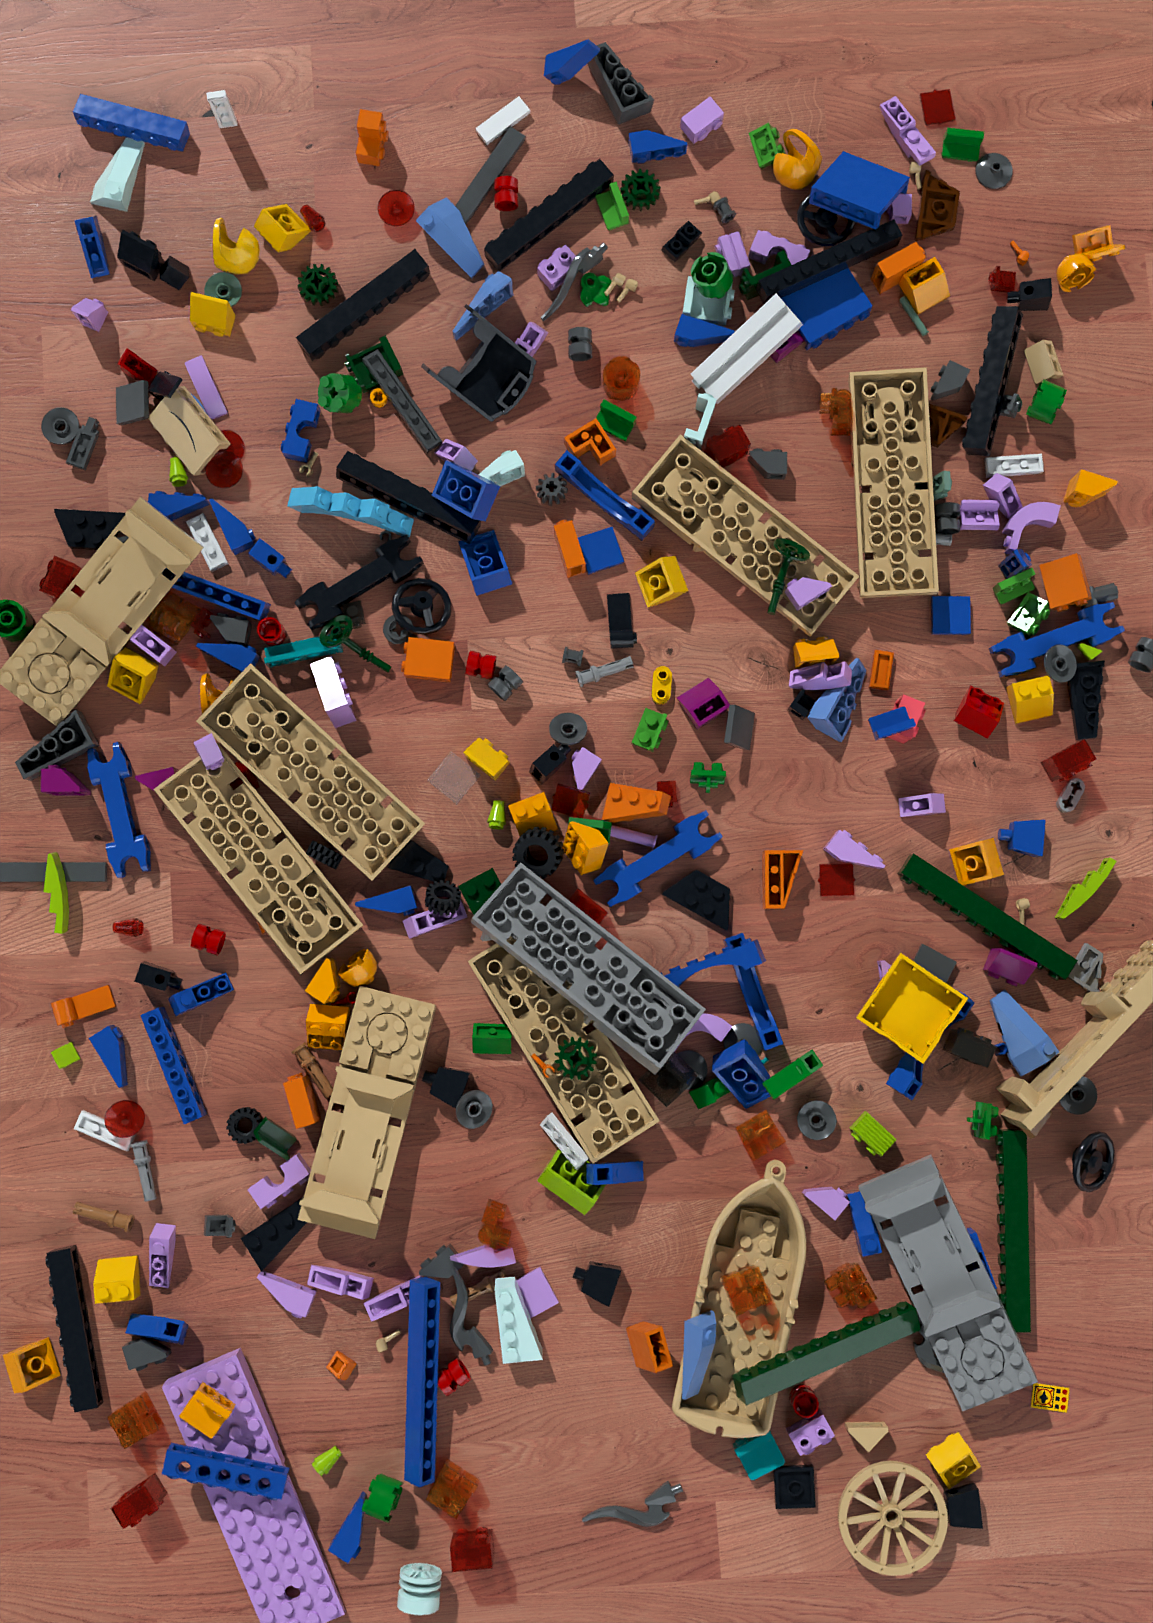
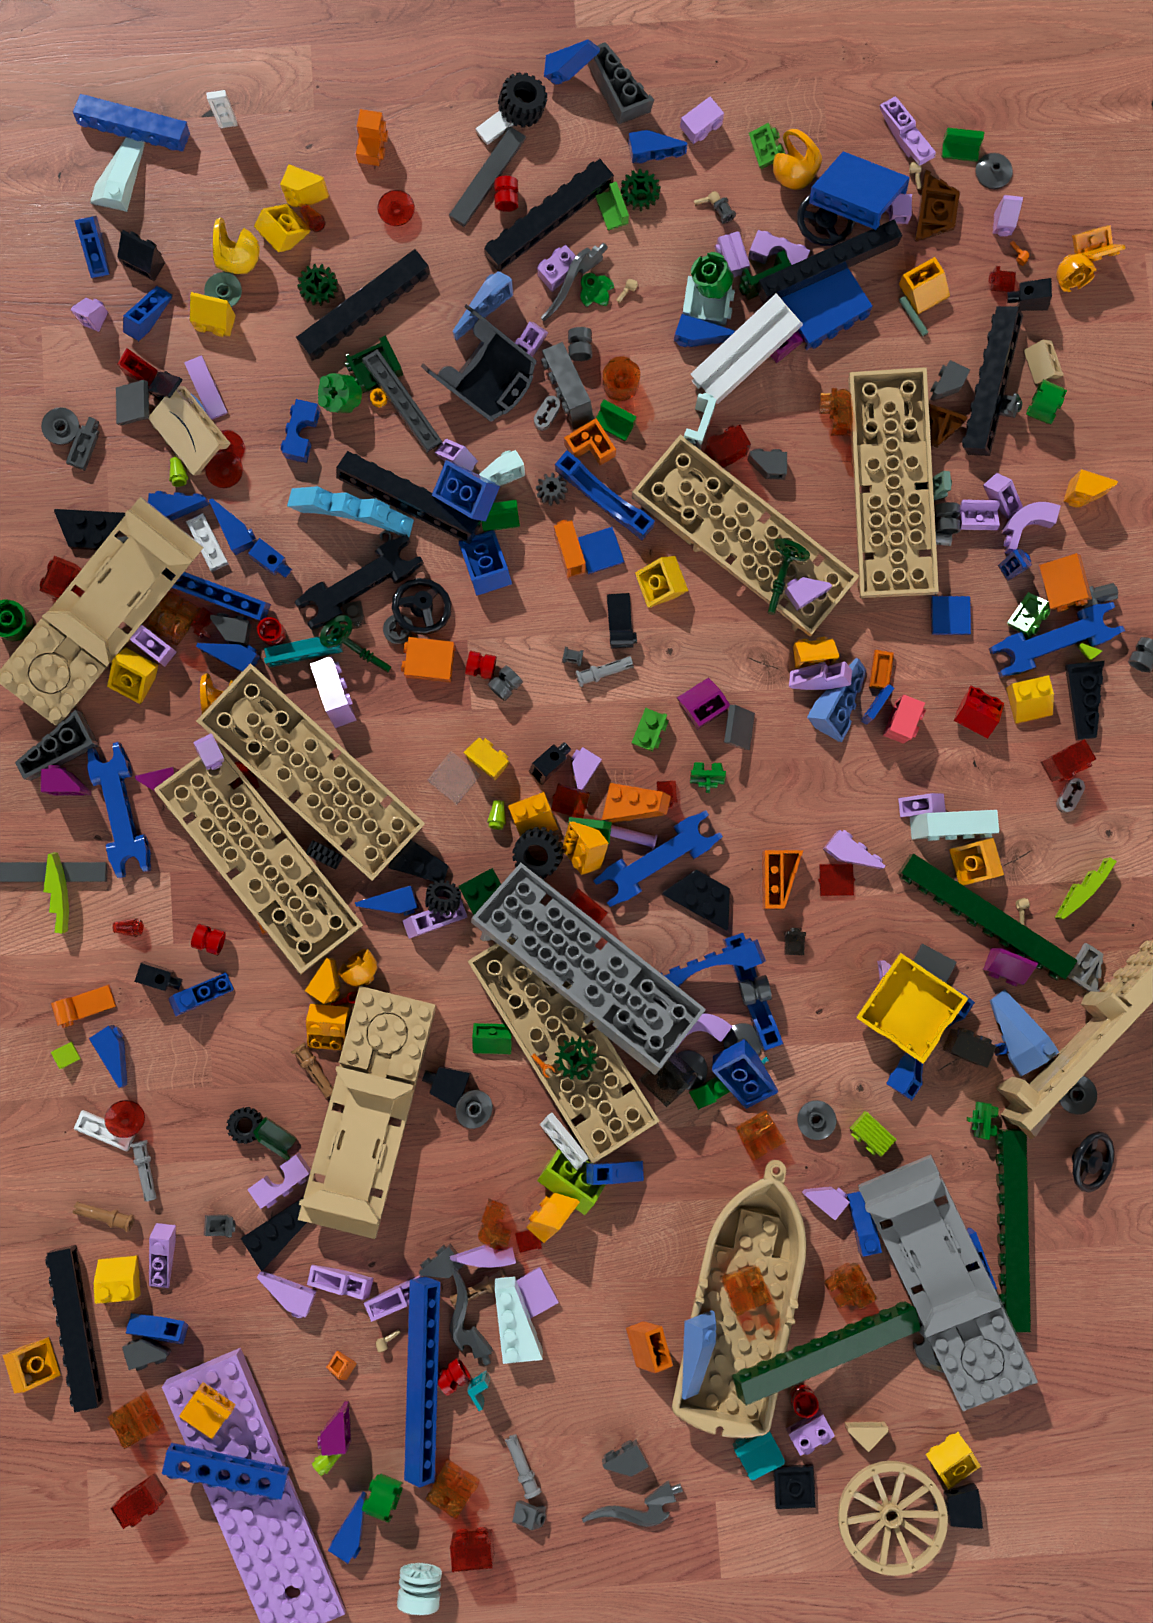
(145, 313): none -> blue slope
(173, 1064): blue brick -> none
(174, 273): black panel -> none
(301, 1100): orange brick -> none
(303, 187): none -> yellow slope
(309, 465): tan hand -> none
(336, 1434): none -> magenta slope
(449, 230): medium blue wedge -> none
(475, 1388): none -> teal panel
(502, 516): none -> green panel
(526, 1476): none -> light grey pin
(527, 1241): none -> clear red bracket
(528, 89): none -> black tyre
(529, 1515): none -> dark grey bracket
(550, 415): none -> light grey beam
(551, 1216): none -> light orange slope
(567, 385): none -> dark grey wedge
(568, 723): dark grey dish -> none
(598, 1281): black torso -> none
(618, 280): tan hand -> none
(627, 1460): none -> dark grey slope
(661, 684): yellow plate -> none
(682, 241): black slope -> none
(755, 990): none -> dark grey wheel
(792, 1074): green slope -> none
(794, 942): none -> clear smoke bracket
(801, 705): black panel -> none
(877, 704): none -> blue tile
(891, 269): orange brick -> none
(891, 723): blue panel -> none
(937, 107): clear red piece -> none
(954, 824): none -> light aqua wedge
(1007, 215): none -> lavender slope
(1014, 465): white tile -> none
(1014, 586): bright green bracket -> none
(1025, 837): blue torso -> none
(1050, 1397): yellow sticker -> none
(1060, 663): dark grey dish -> none

